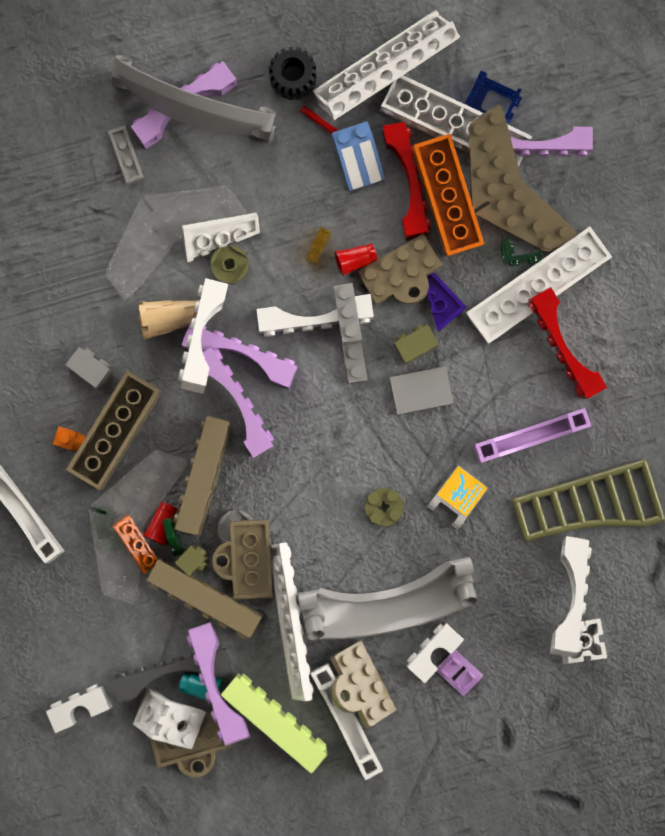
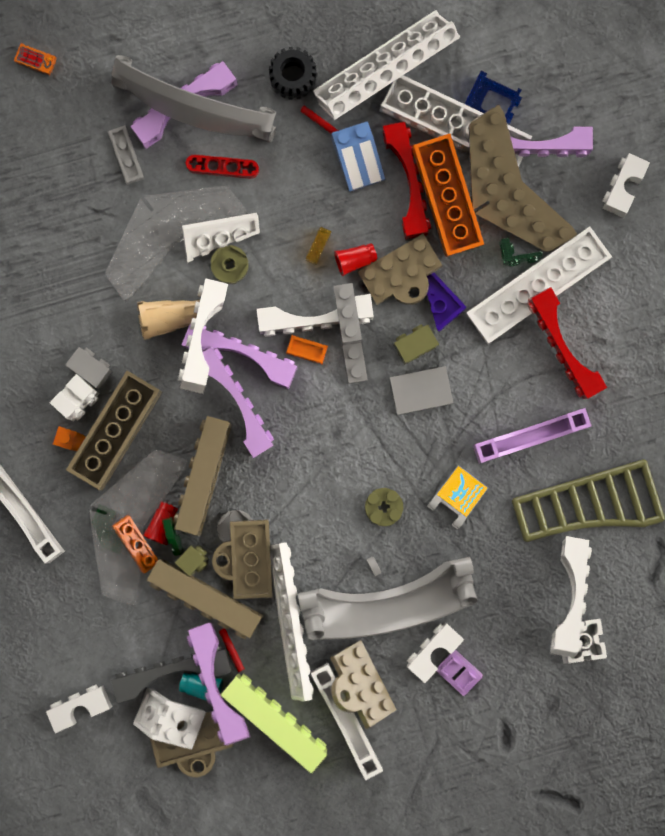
(35, 59): none -> tile
(75, 398): none -> white brick
(222, 168): none -> red beam
(231, 650): none -> red piece
(306, 349): none -> orange tile
(374, 566): none -> light grey tile
(631, 169): none -> white arch

